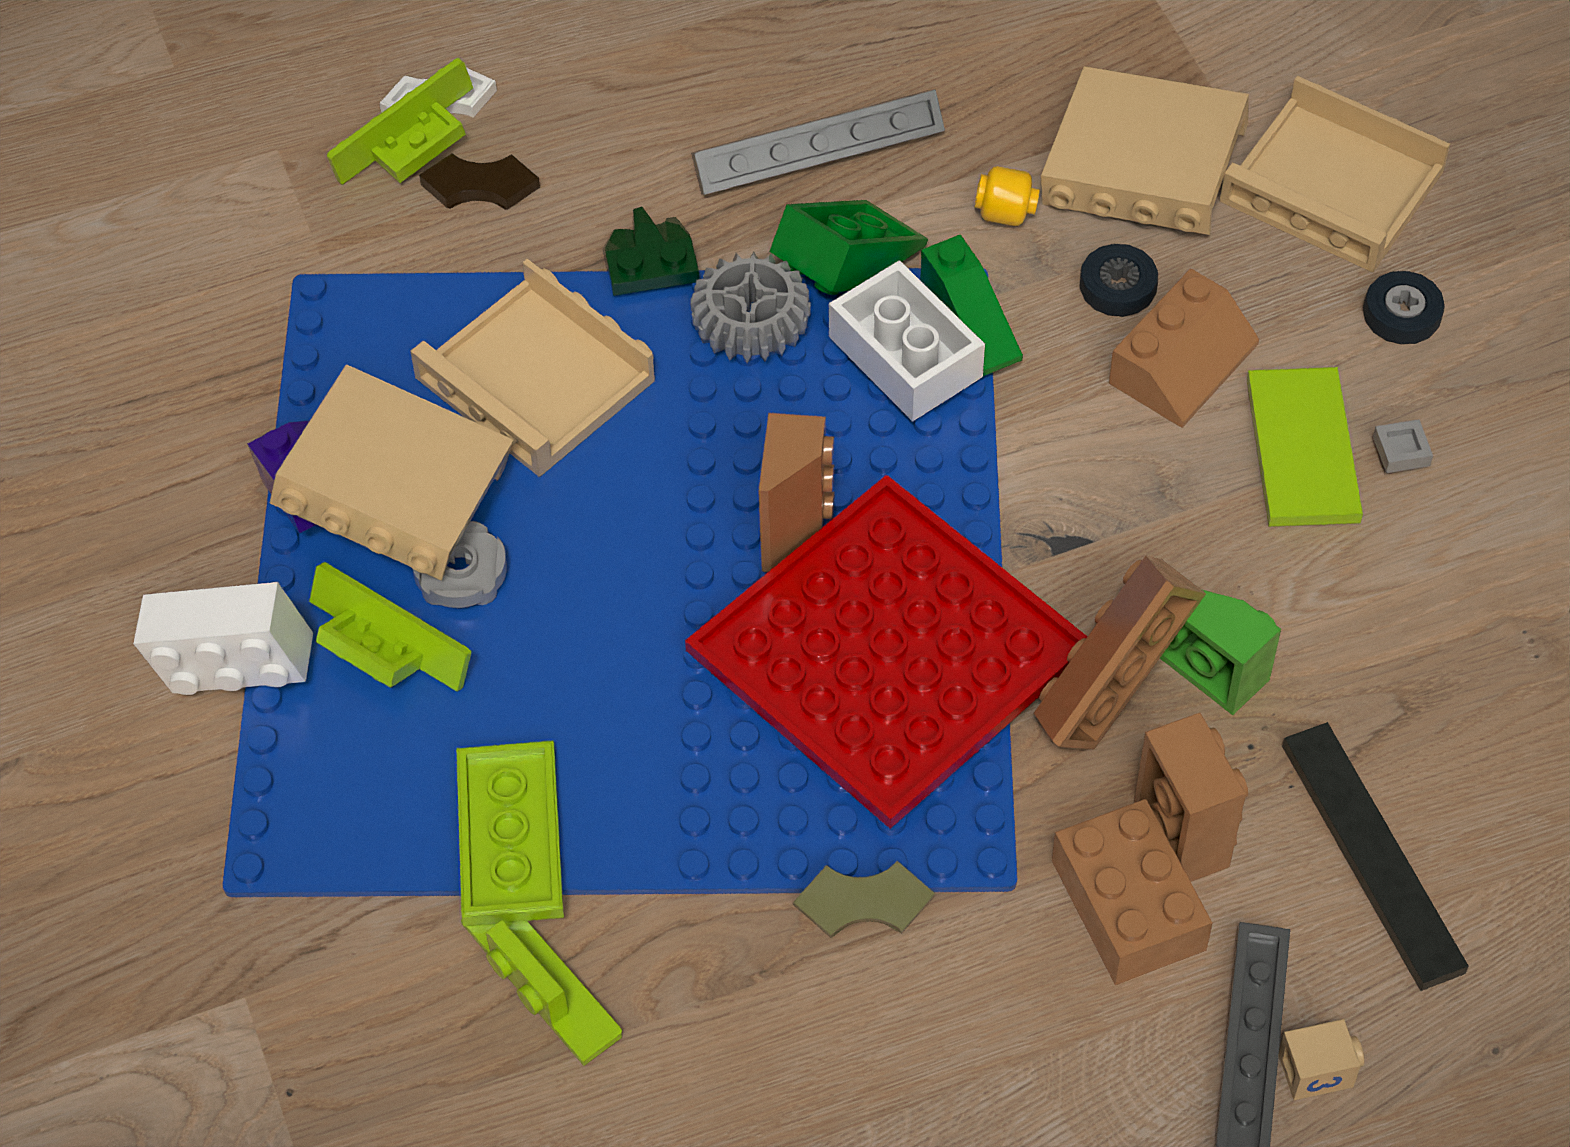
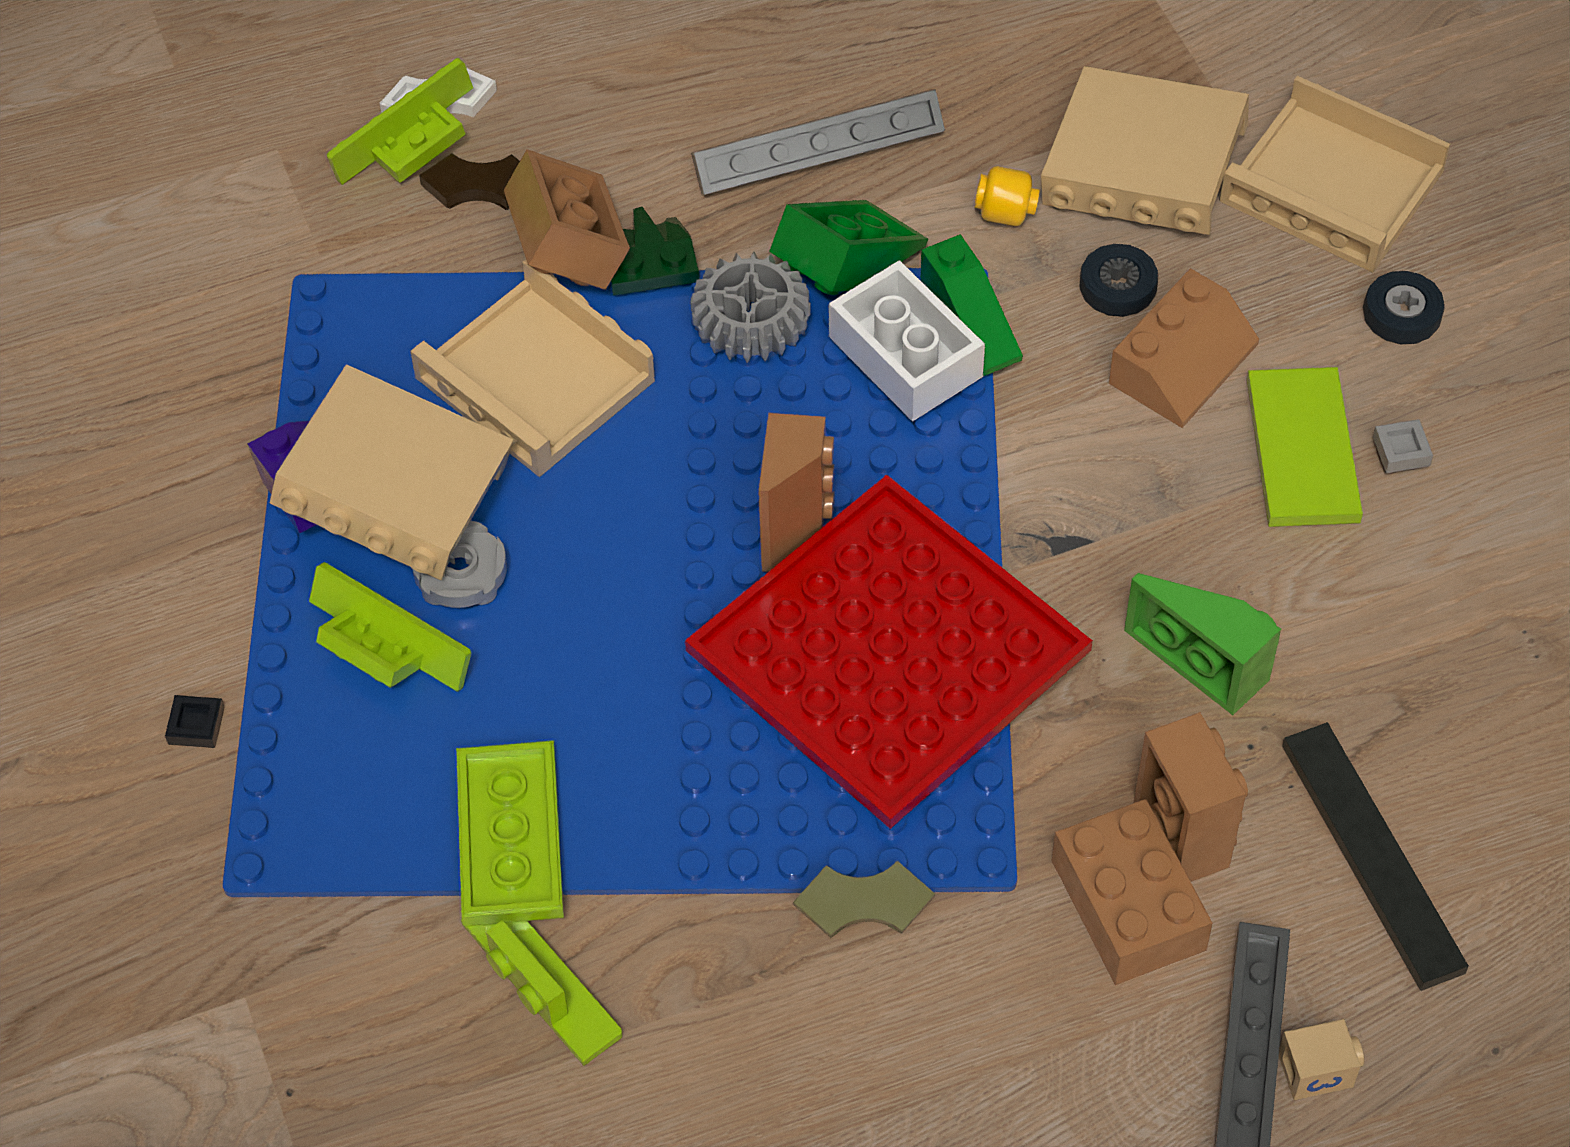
(194, 721): none -> black tile
(224, 638): white brick -> none
(566, 220): none -> medium nougat brick
(1117, 654): medium nougat slope -> none

